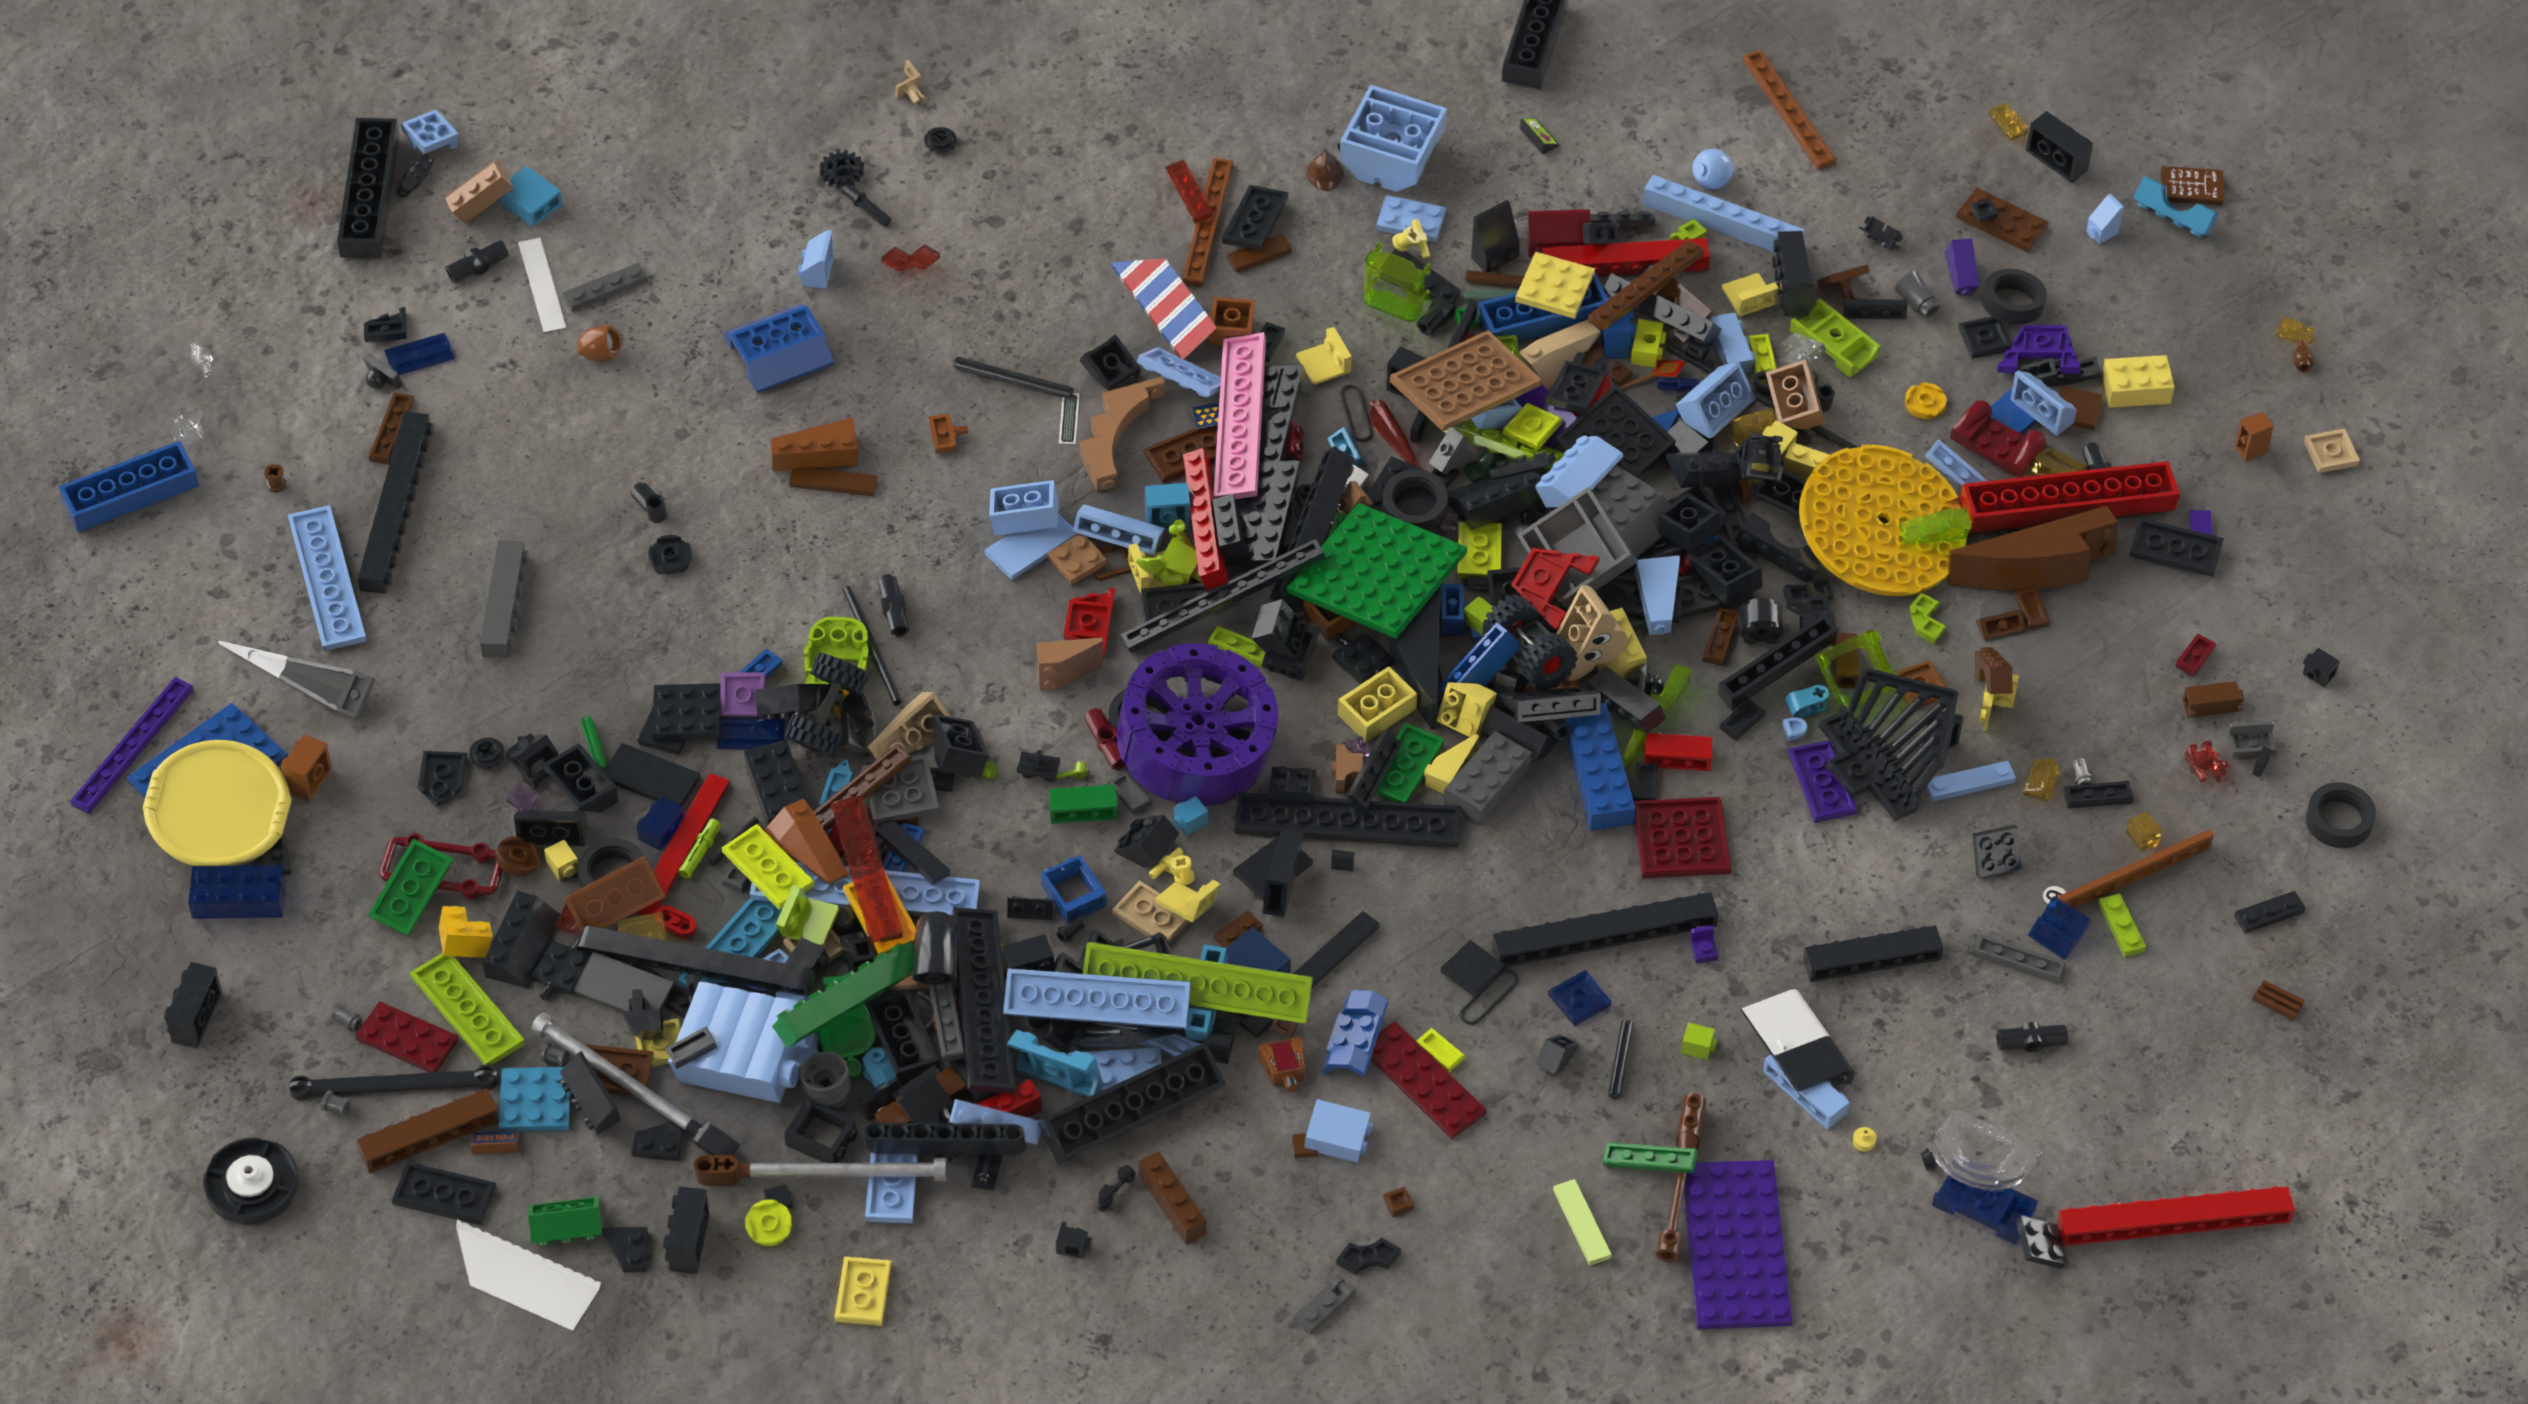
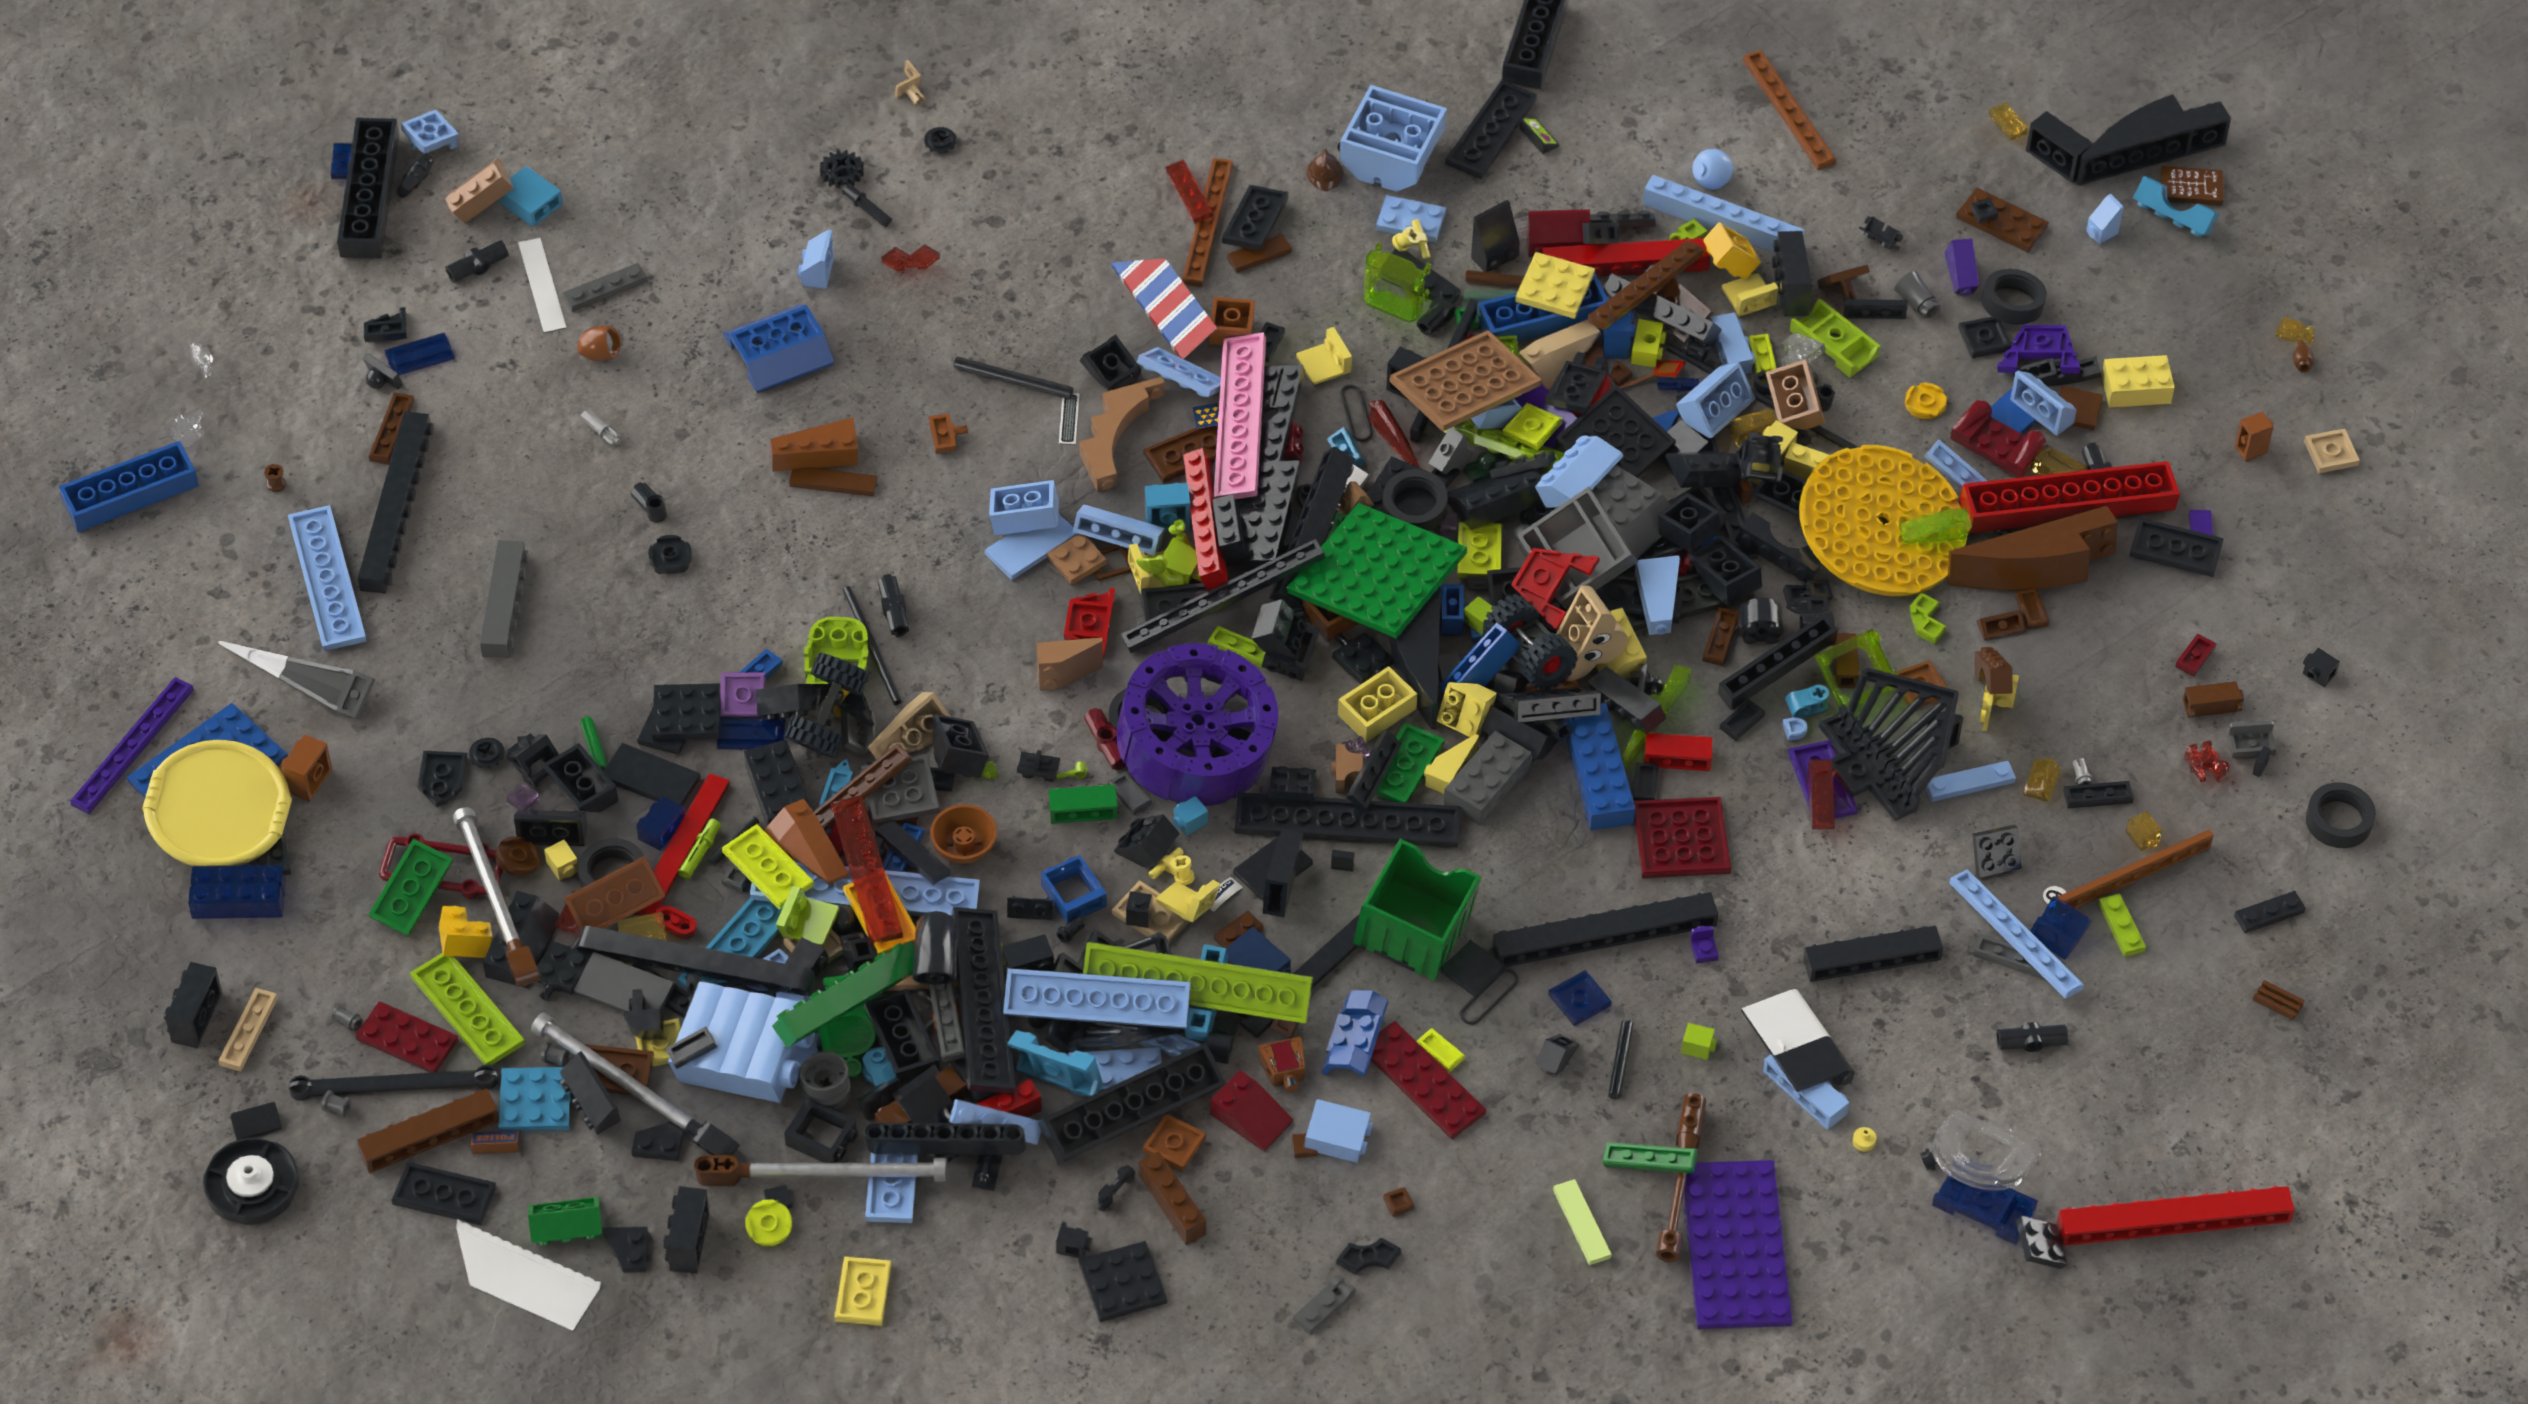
(248, 1029): none -> tan plate
(256, 1121): none -> black slope
(340, 160): none -> clear blue plate
(518, 957): none -> flat silver piece
(604, 430): none -> light grey piece
(963, 834): none -> dark orange piece
(1122, 1281): none -> black plate
(1139, 909): none -> black brick
(1174, 1141): none -> dark orange plate
(1225, 891): none -> white sticker
(1250, 1111): none -> dark red slope
(1416, 911): none -> green piece
(1491, 129): none -> black plate
(1731, 251): none -> yellow brick
(1821, 794): none -> clear red slope
(2016, 934): none -> light blue tile
(2154, 136): none -> black slope

